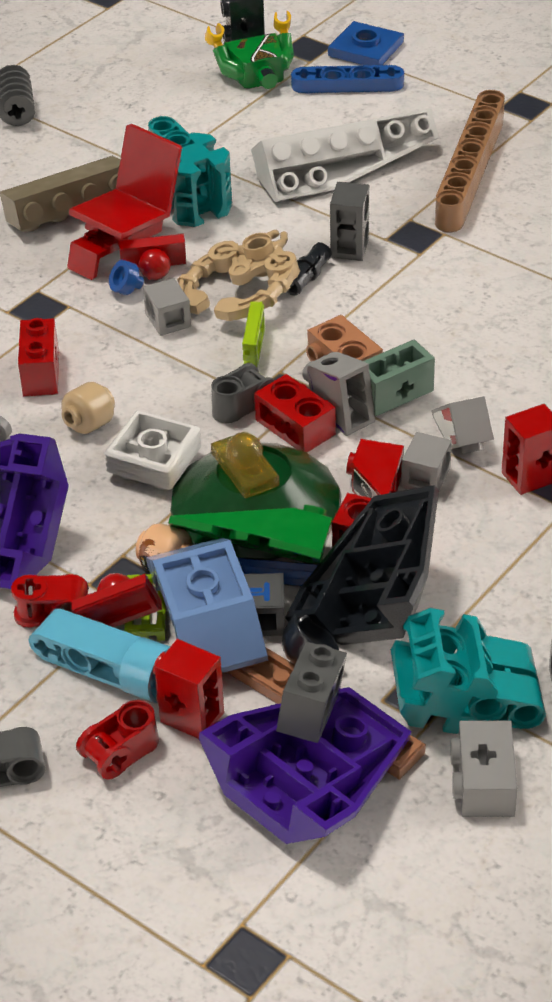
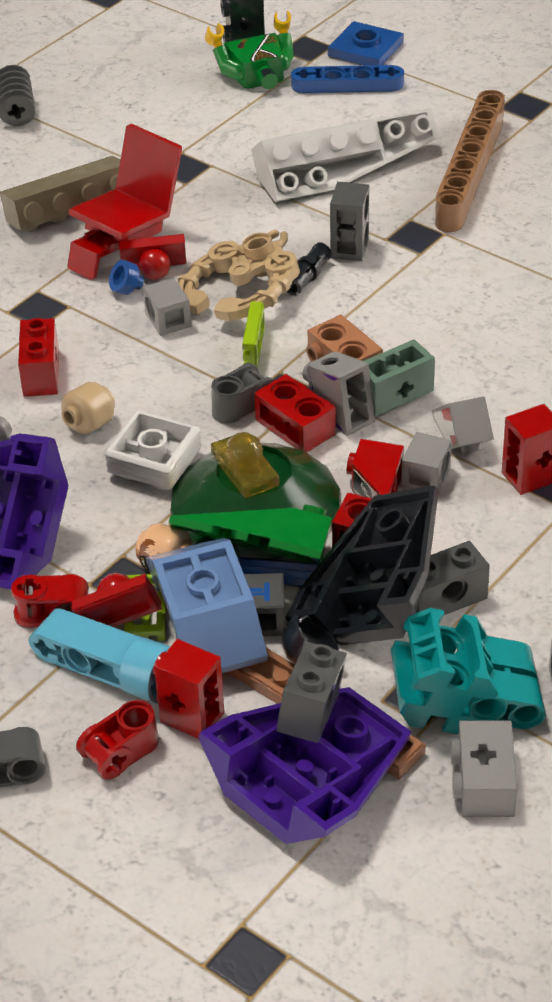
(202, 175): teal connector -> none
(455, 579): none -> dark grey brick

